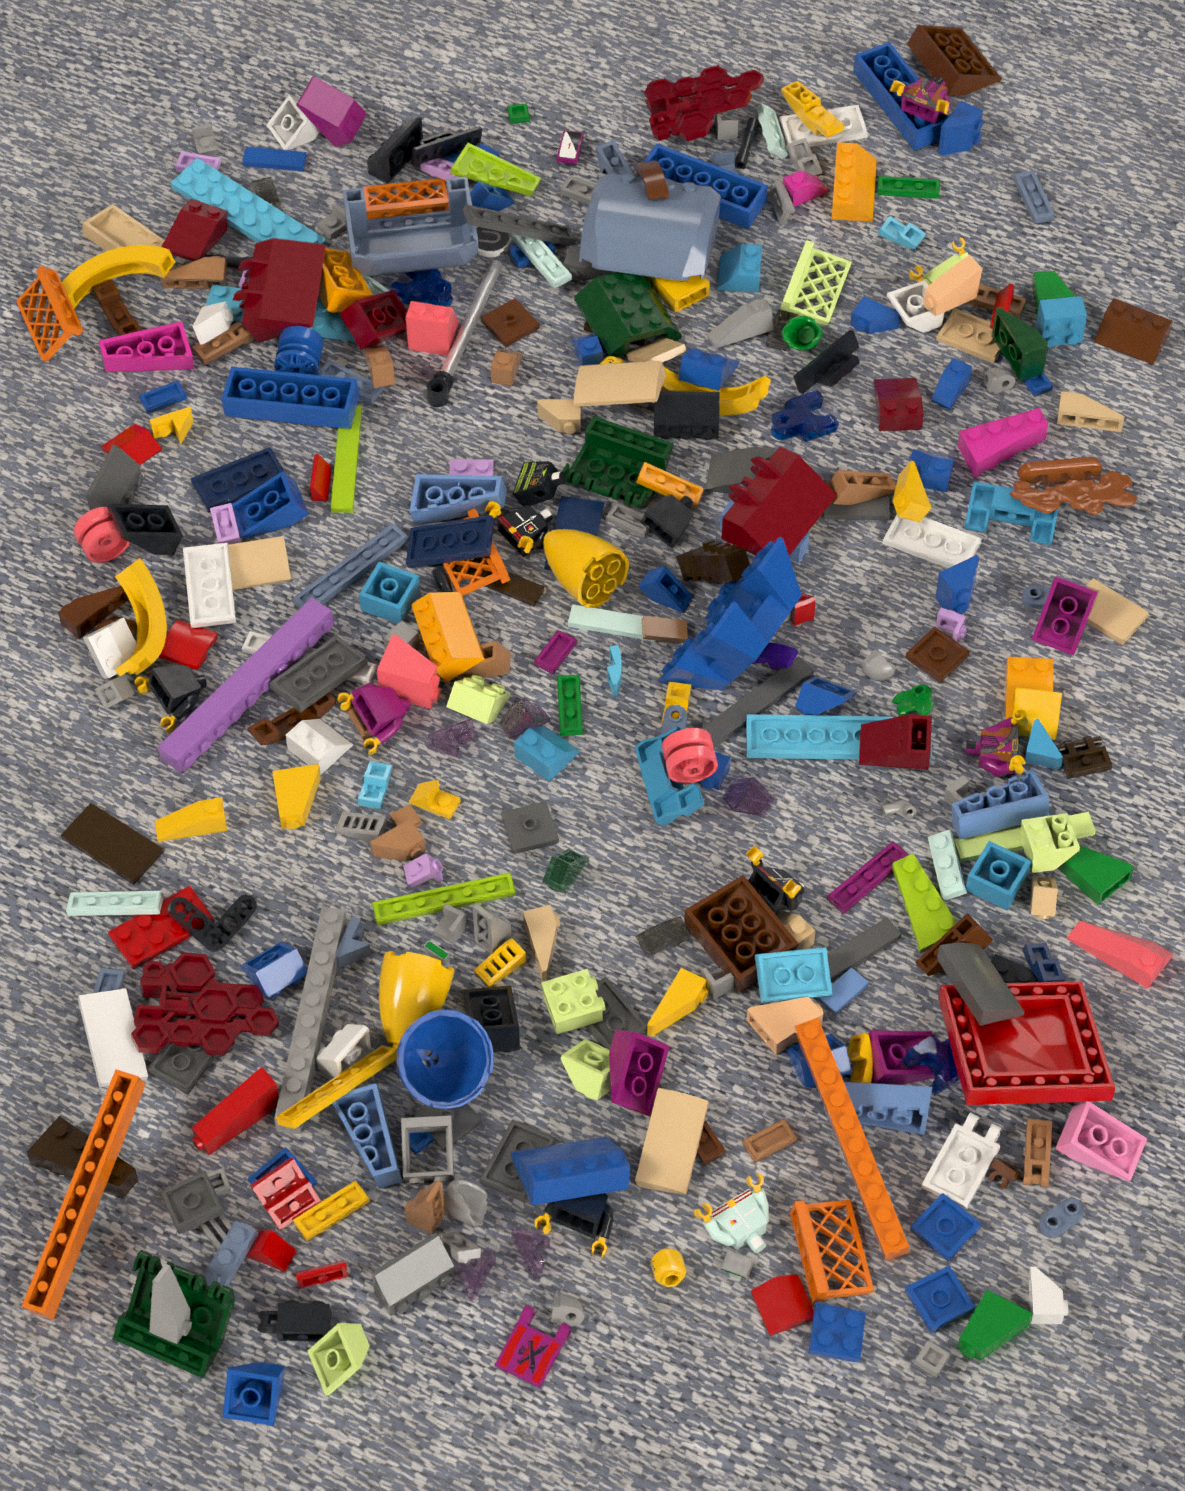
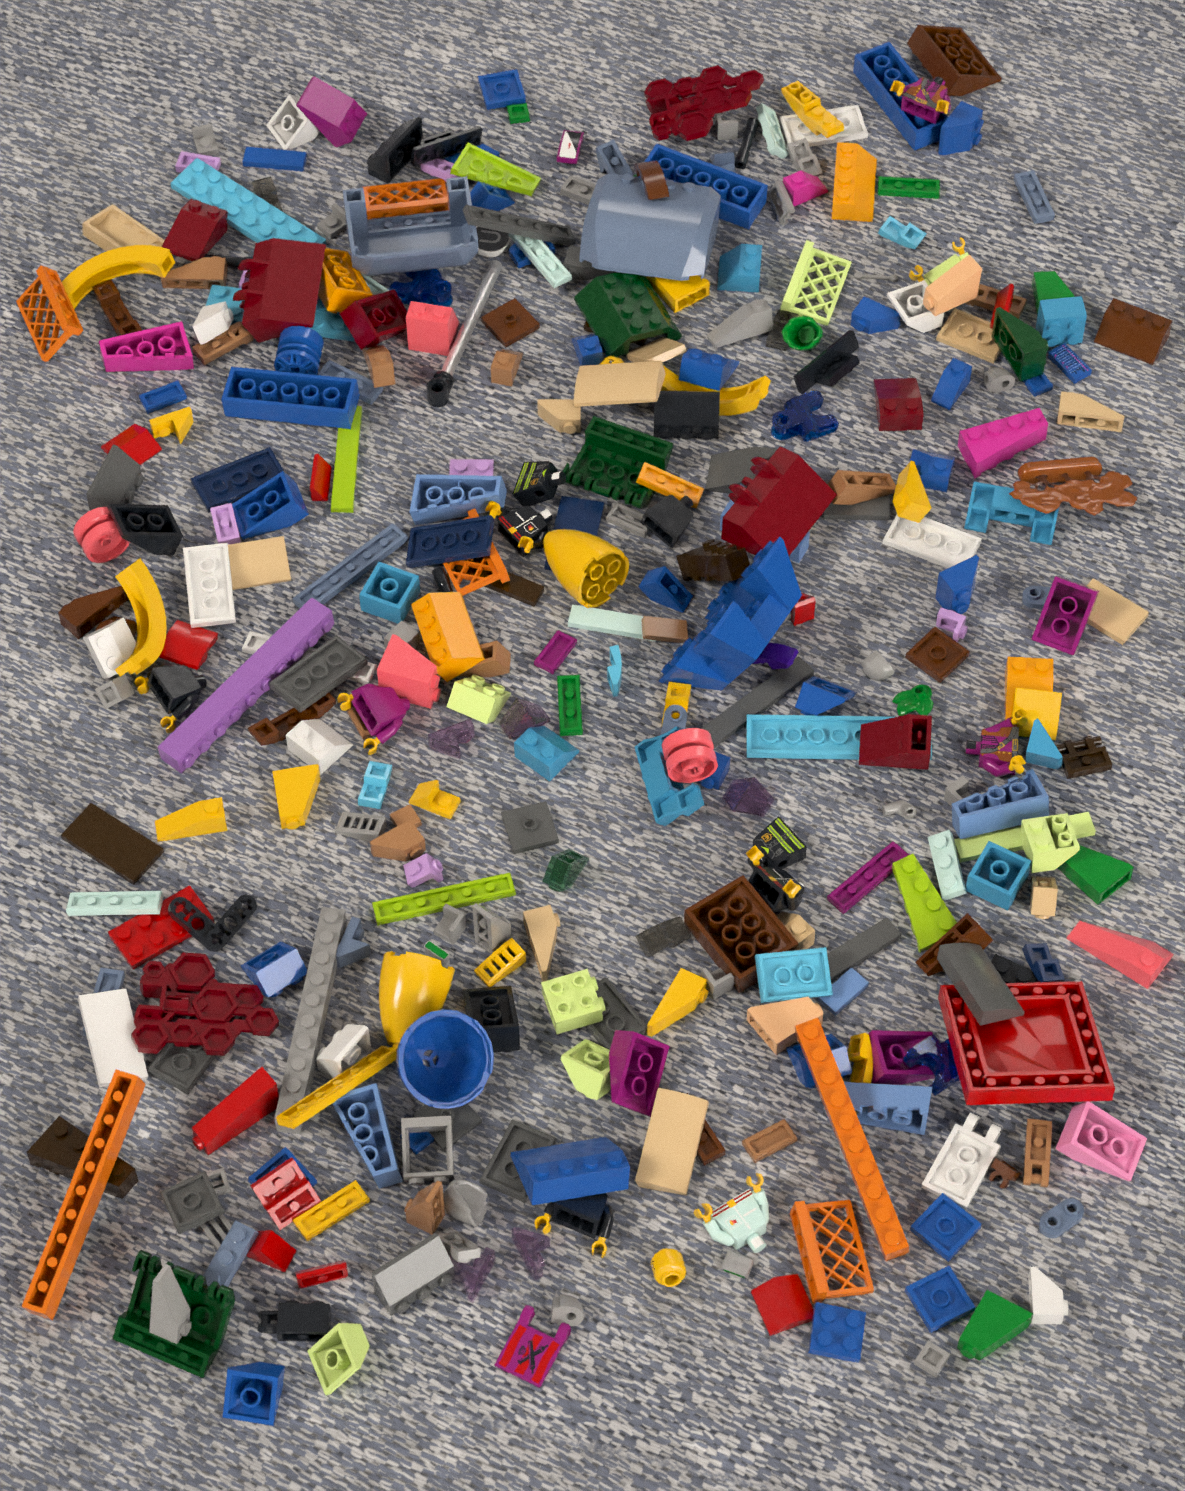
(501, 89): none -> blue plate
(779, 845): none -> black torso
(1069, 363): none -> blue tile

